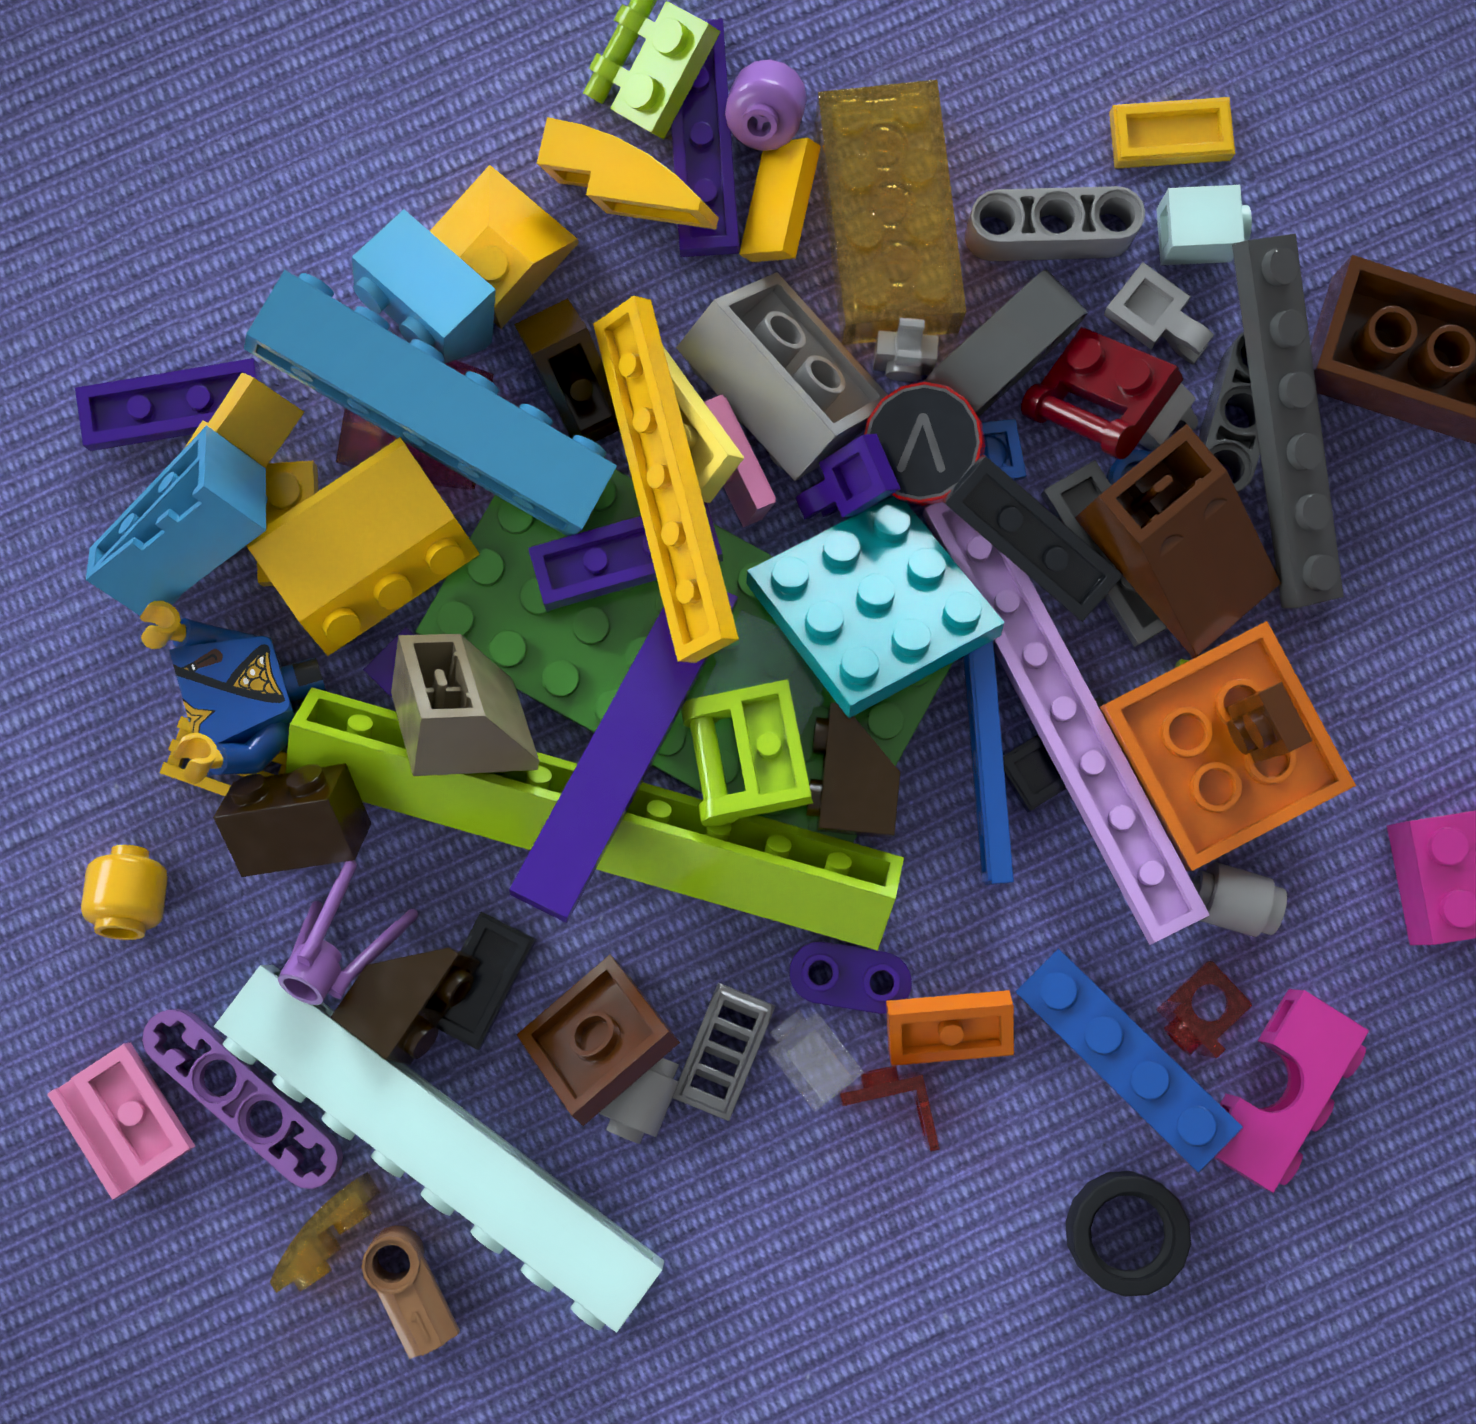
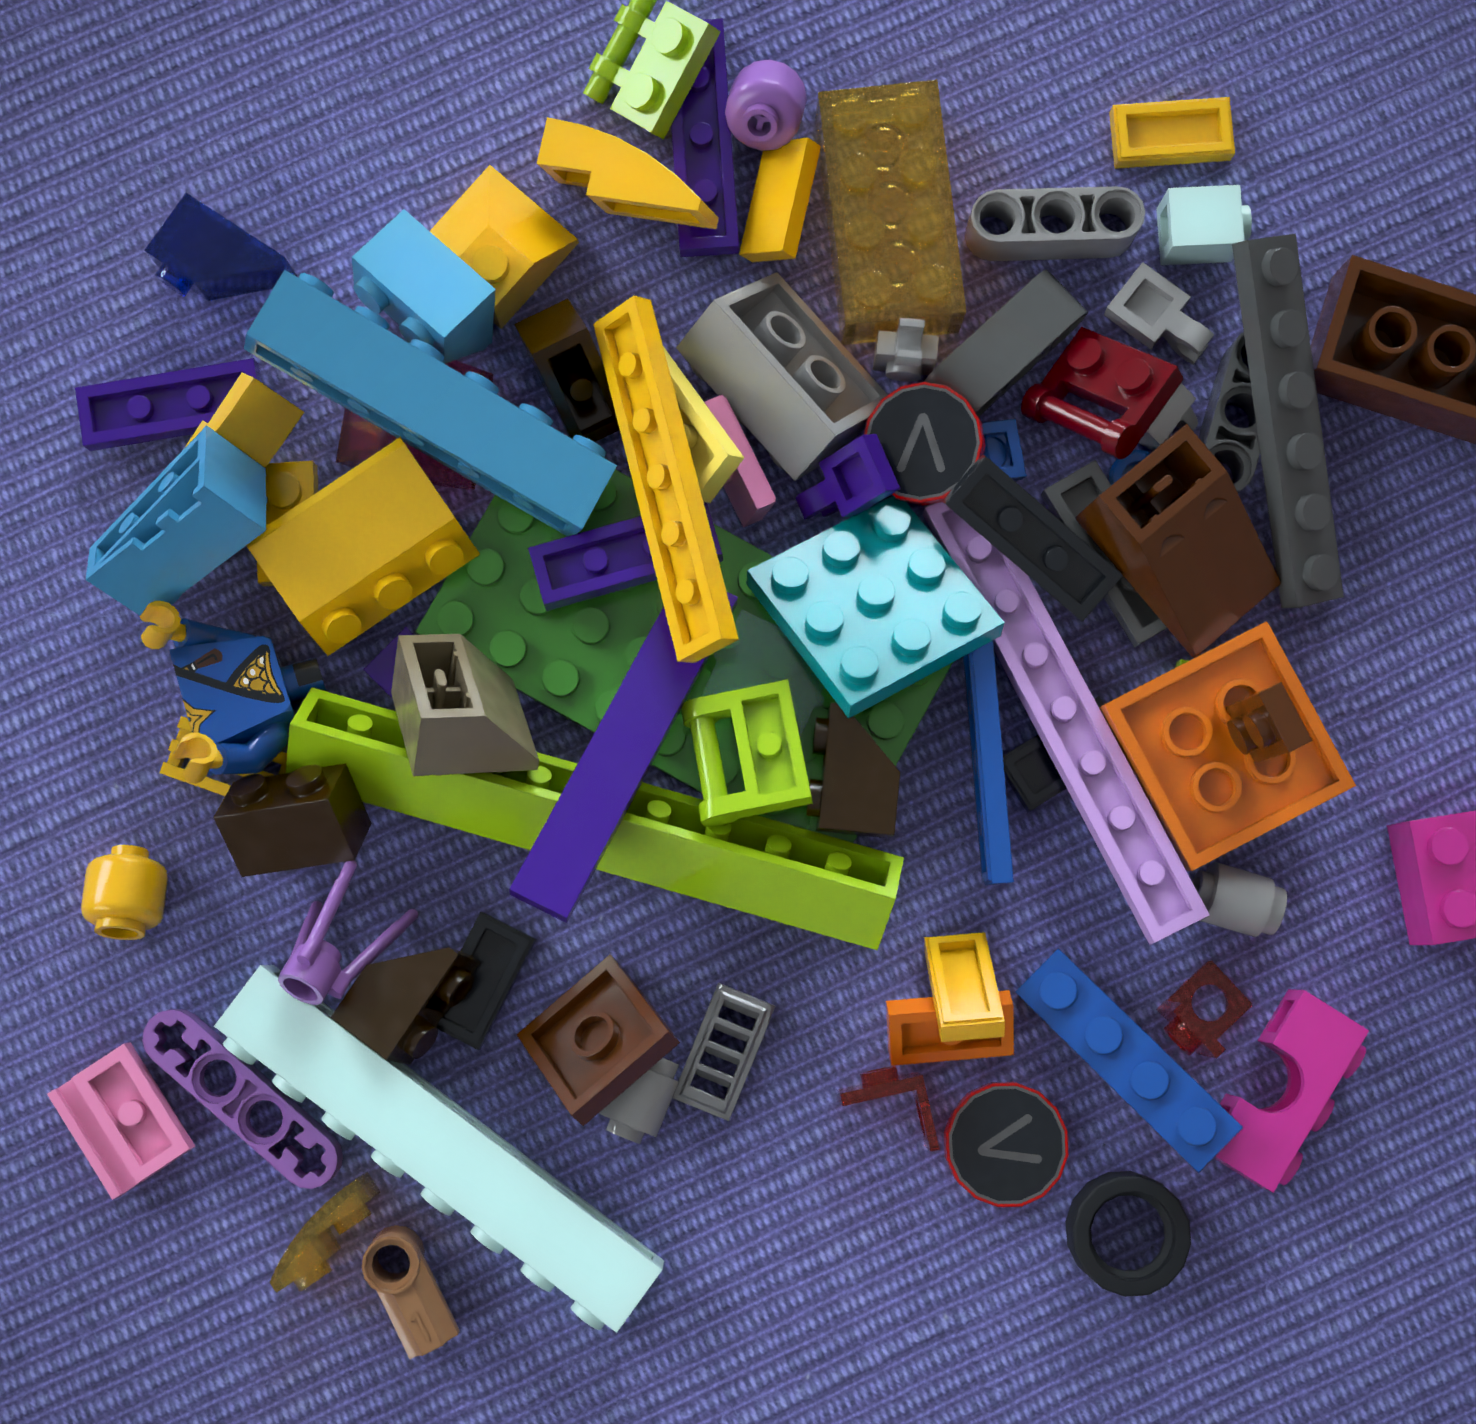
(212, 254): none -> clear blue slope
(813, 1058): clear brick -> none
(850, 976): dark purple plate -> none
(964, 987): none -> yellow tile
(1006, 1144): none -> black tile

